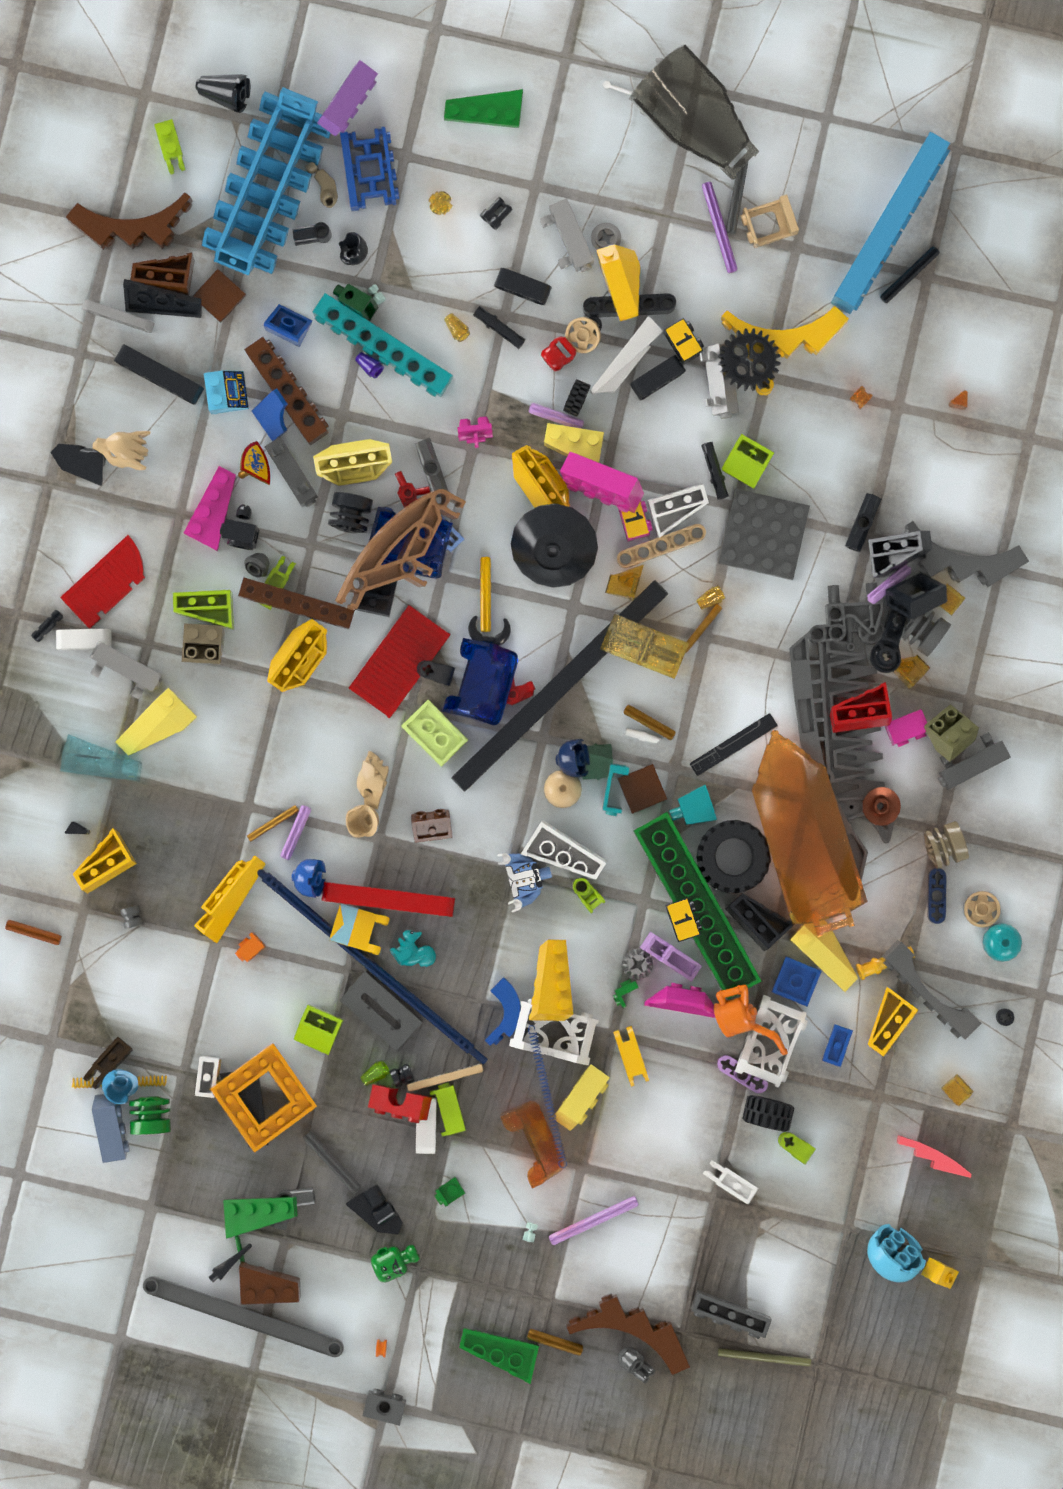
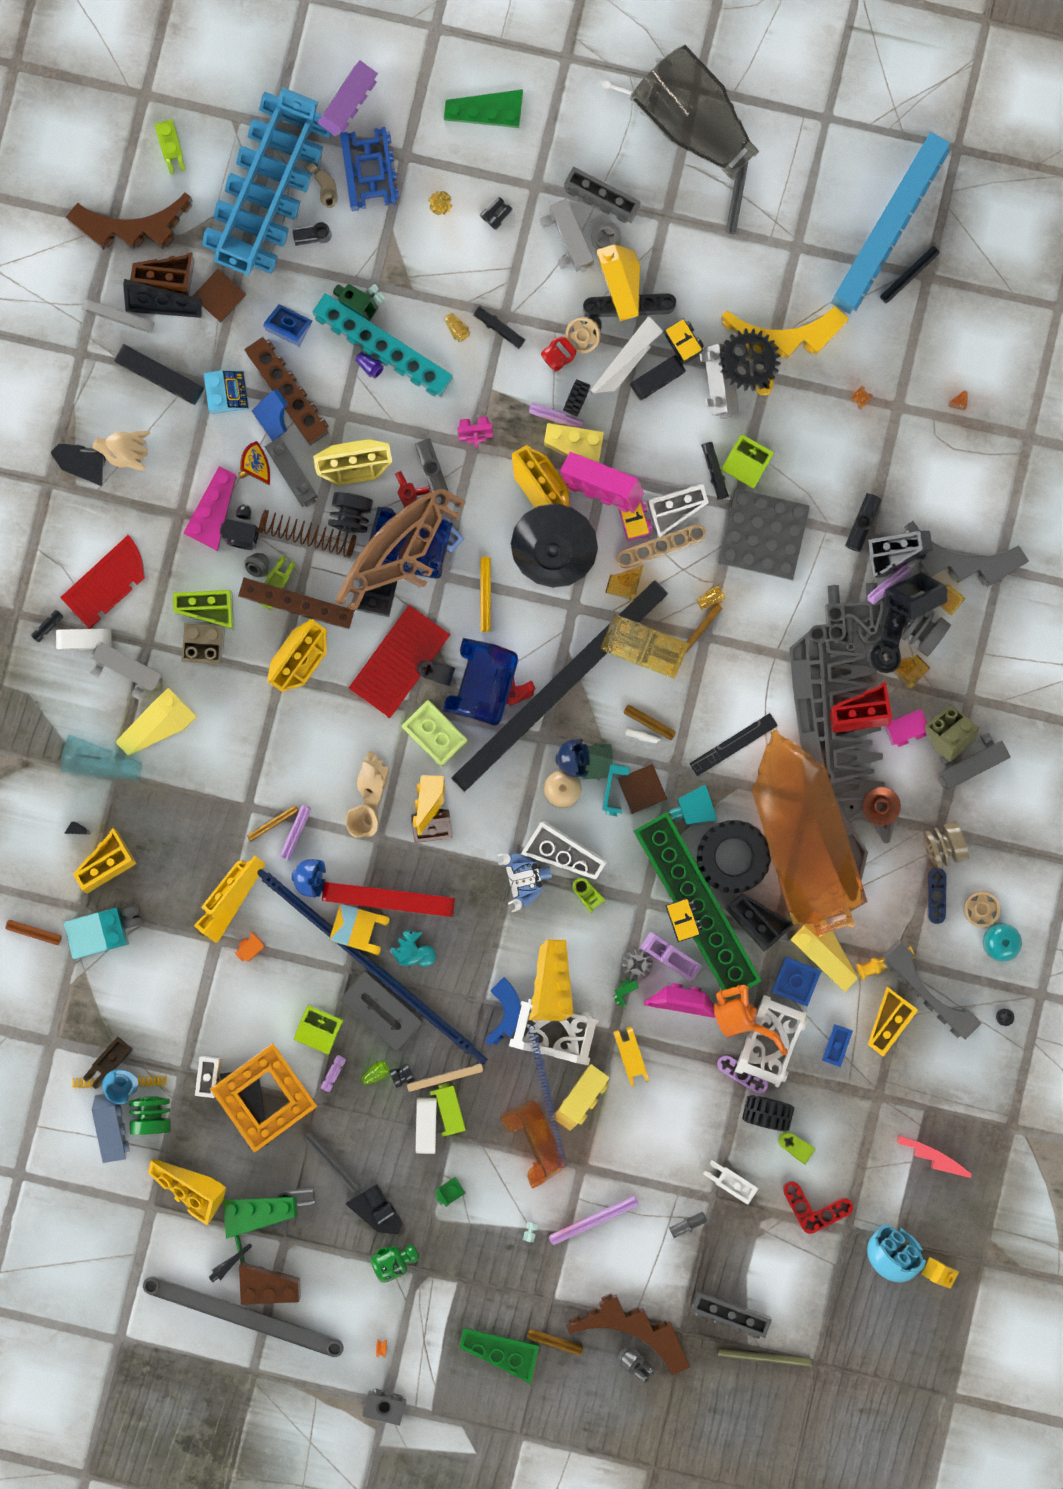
(96, 933): none -> slope
(196, 1191): none -> yellow wedge
(225, 90): black cone -> none
(262, 527): none -> reddish brown piece
(333, 1073): none -> lavender axle
(353, 249): black hair -> none
(384, 1100): red arch -> none
(431, 798): none -> yellow slope
(499, 639): black piece -> none
(522, 286): black beam -> none
(601, 194): none -> dark grey brick
(688, 1224): none -> dark grey axle
(719, 227): medium lavender axle -> none
(784, 217): tan window -> none
(808, 1214): none -> red beam
(957, 1090): clear yellow piece -> none

